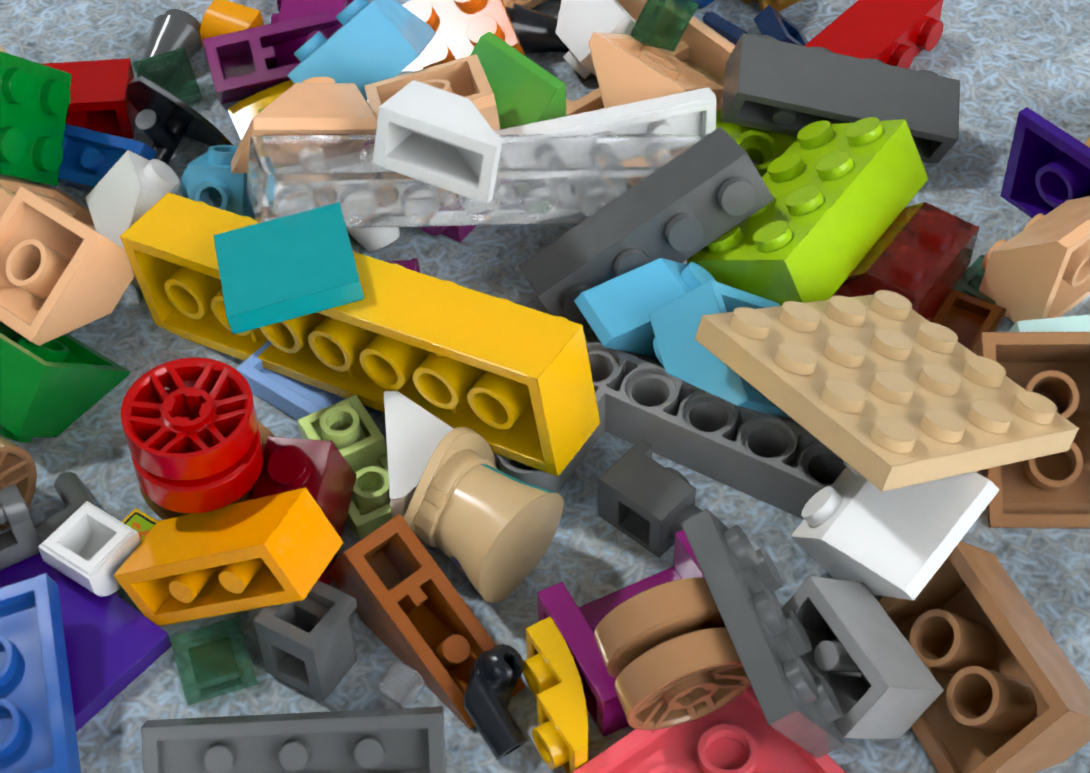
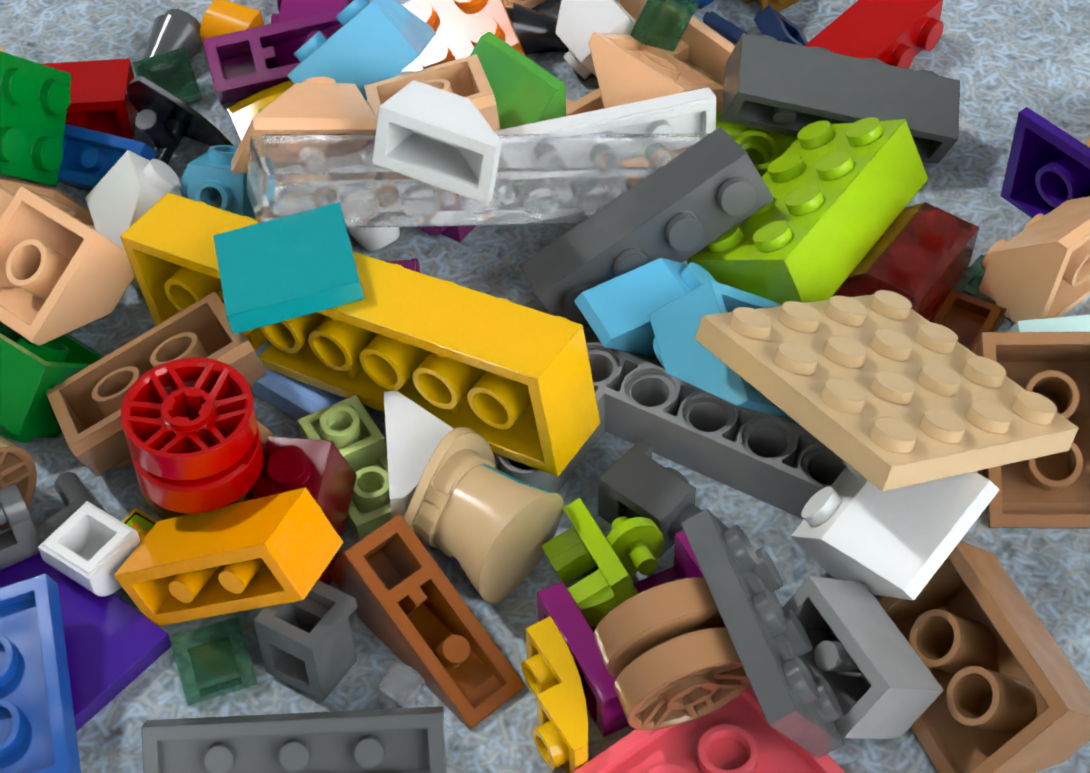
(92, 399): none -> medium nougat slope
(489, 696): black arm -> none
(627, 549): none -> lime hips

